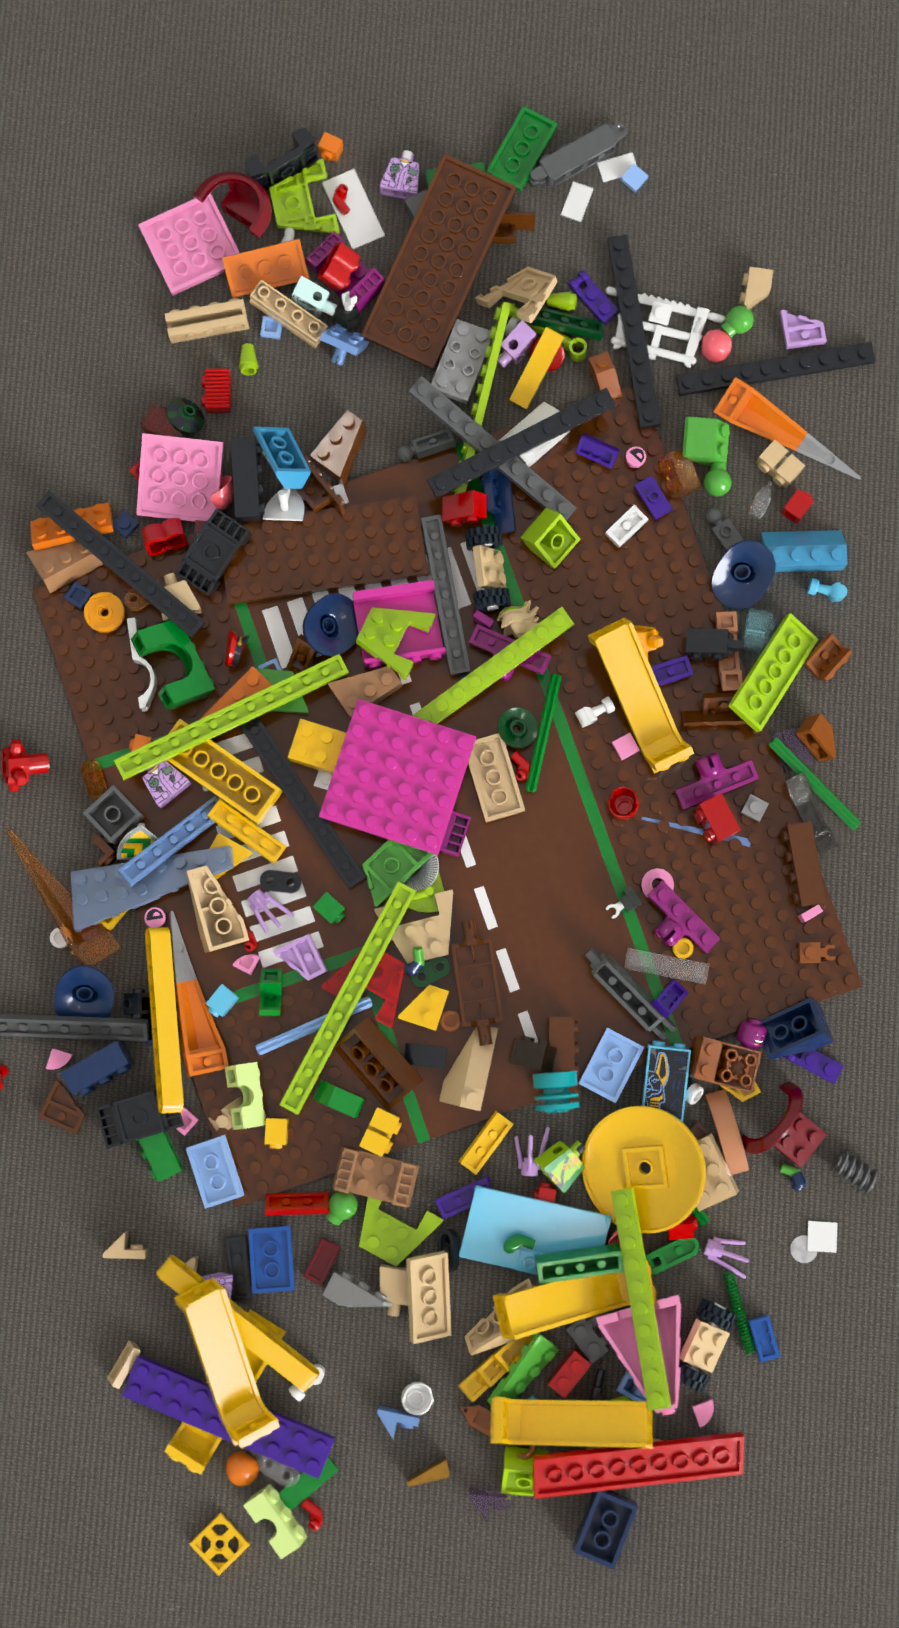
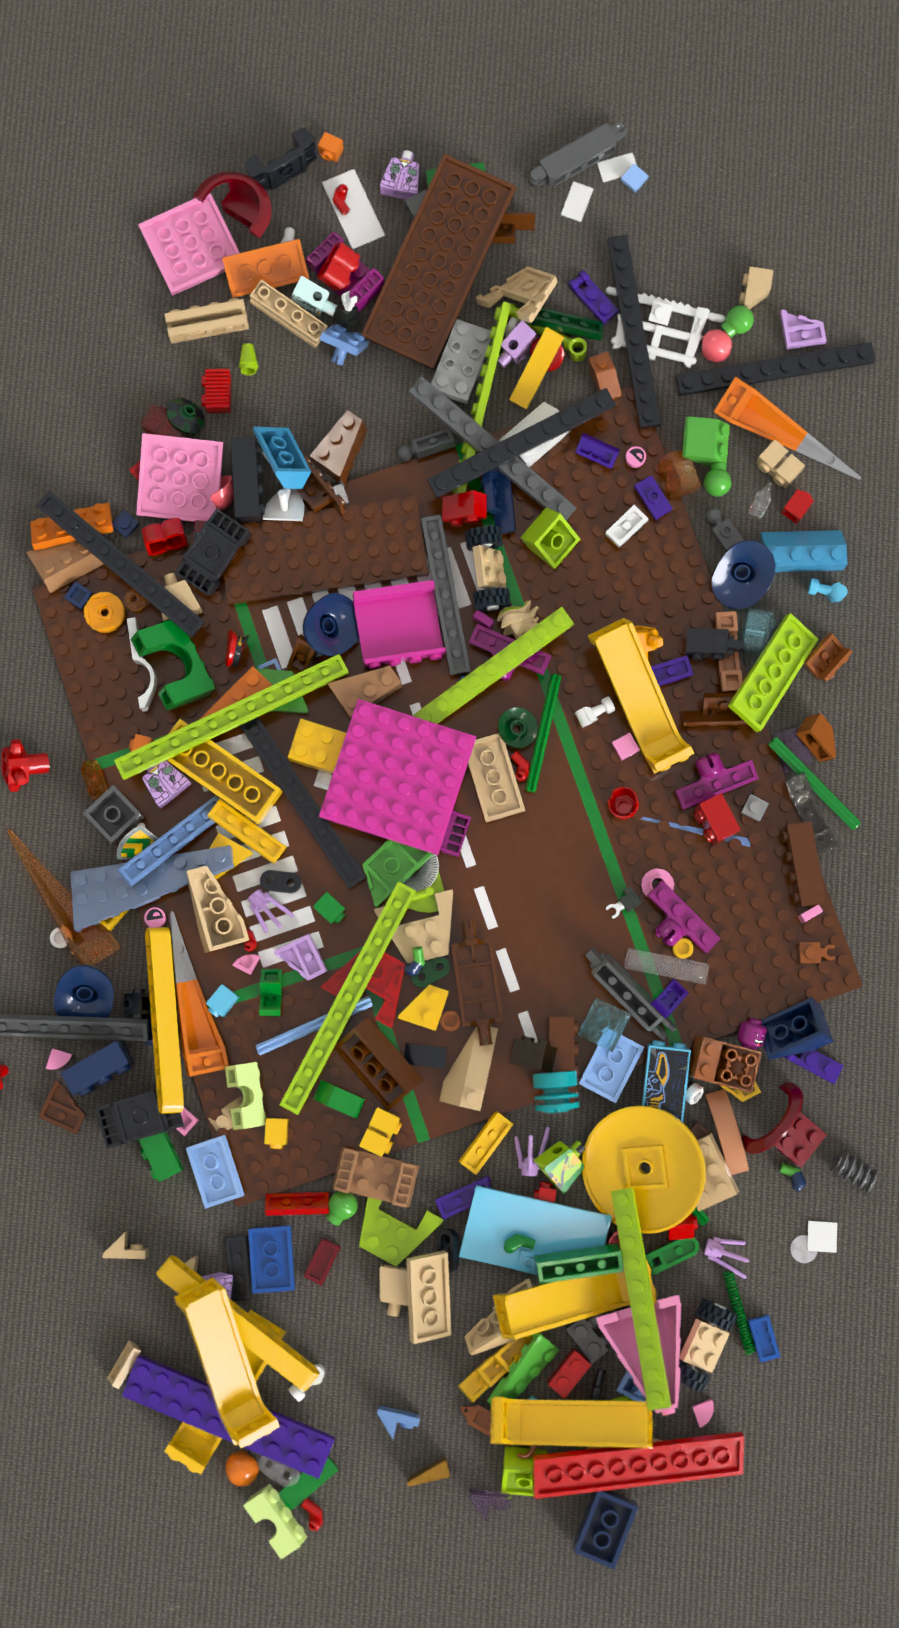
(105, 846): reddish brown bracket -> none
(196, 1543): yellow piece -> none
(270, 328): light blue tile -> none
(294, 205): lime wing -> none
(349, 1293): light grey slope -> none
(384, 632): lime wing -> none
(417, 1398): white hair -> none
(522, 148): green plate -> none
(563, 301): lime cone -> none
(604, 1024): none -> clear light blue plate

